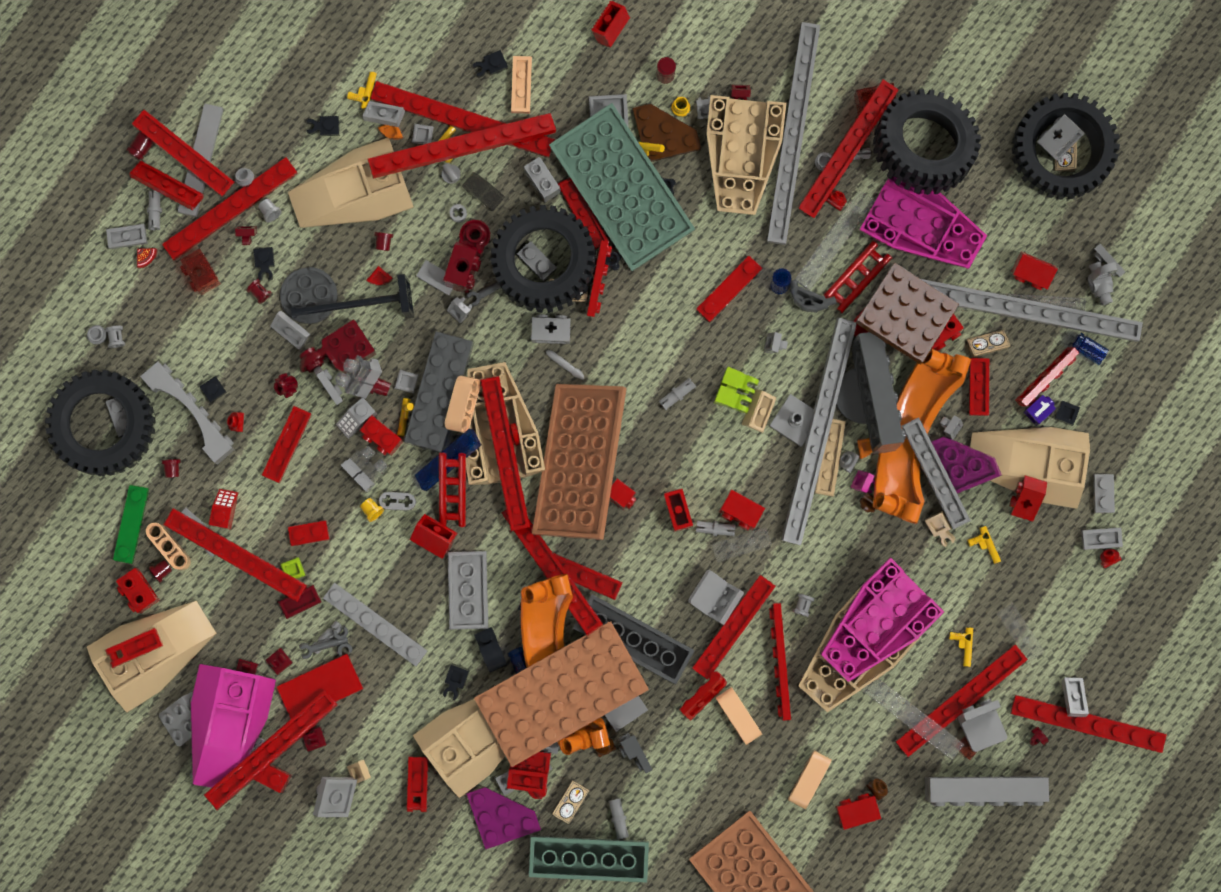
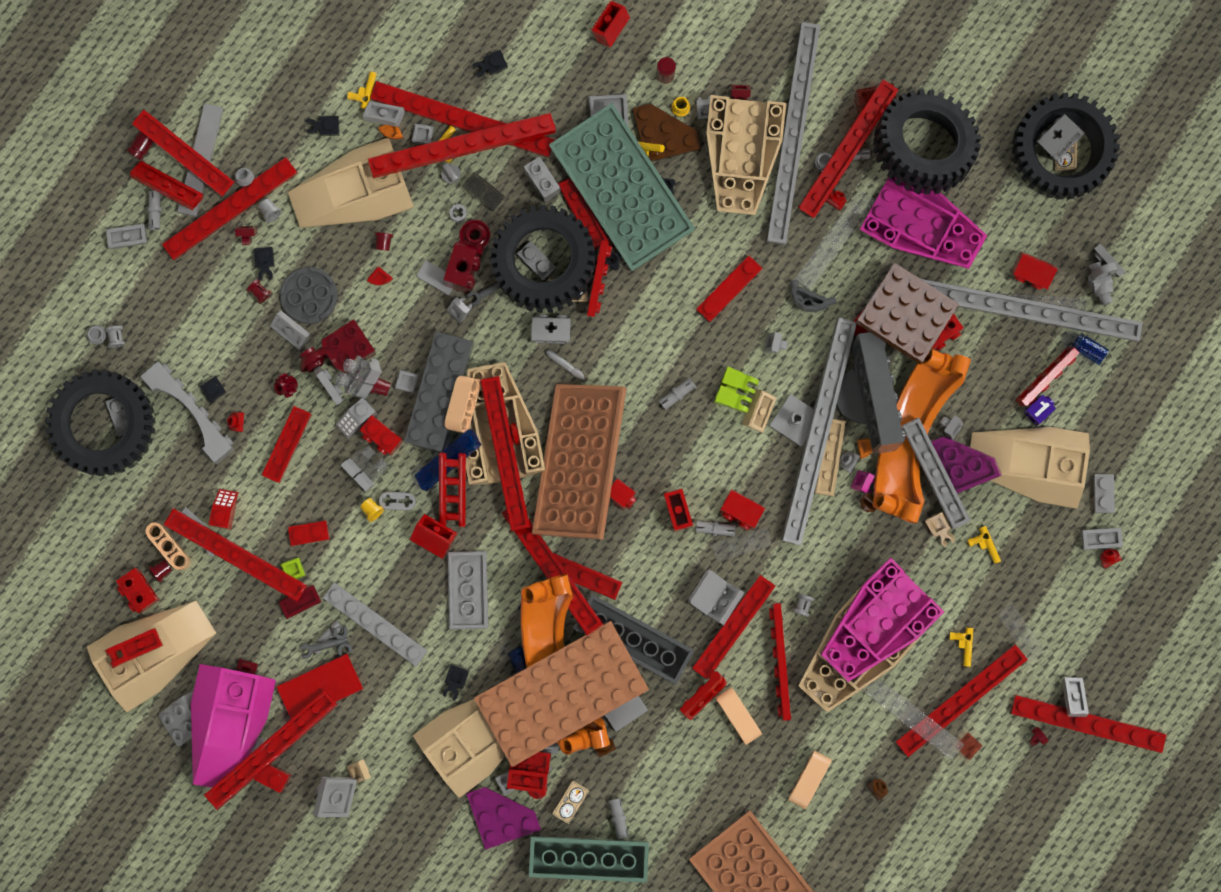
(131, 524): green plate -> none
(145, 257): red tile -> none
(171, 467): dark red piece -> none
(207, 280): clear red brick -> none
(279, 661): dark red tile -> none
(314, 739): dark red tile -> none
(403, 296): black tile -> none
(406, 407): yellow hose -> none
(417, 783): red plate -> none
(490, 649): black brick -> none
(521, 84): light nougat plate -> none
(631, 748): dark grey plate -> none
(780, 281): clear blue piece -> none
(857, 265): red bar -> none
(858, 811): red brick -> none
(979, 387): red plate -> none
(982, 725): light grey bracket -> none
(987, 789): light grey brick -> none
(988, 343): slope -> none
(1028, 498): red brick -> none
(1067, 413): black plate -> none

